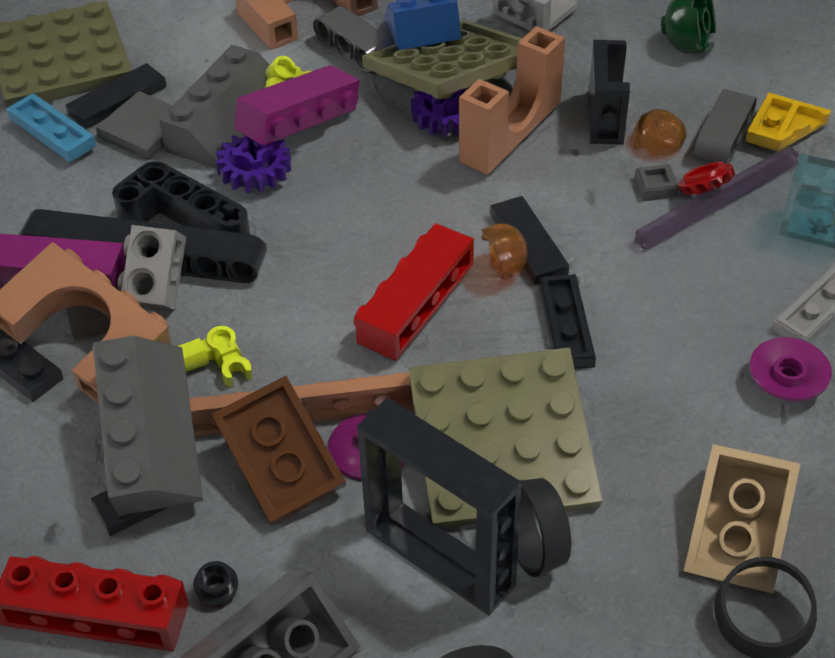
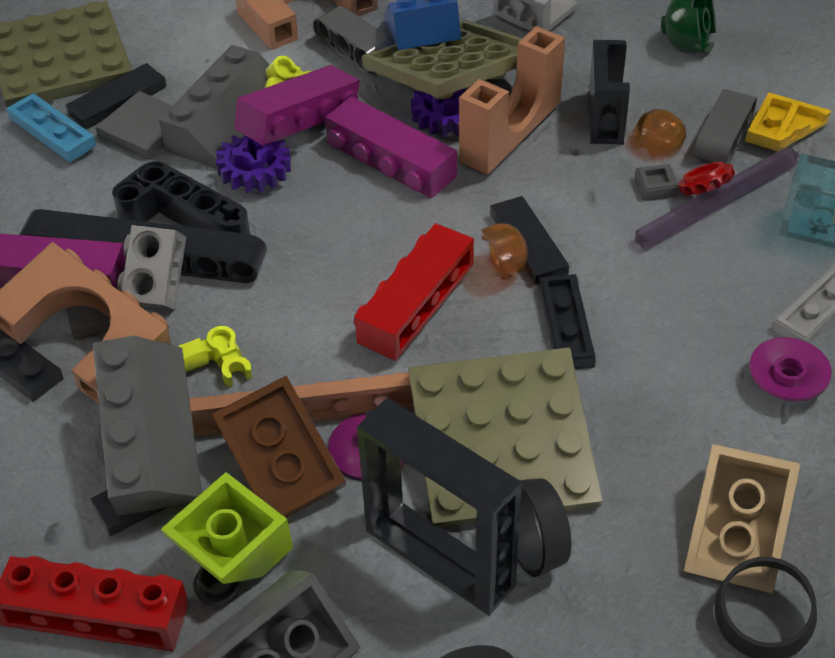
(231, 532): none -> lime slope
(391, 147): none -> magenta brick

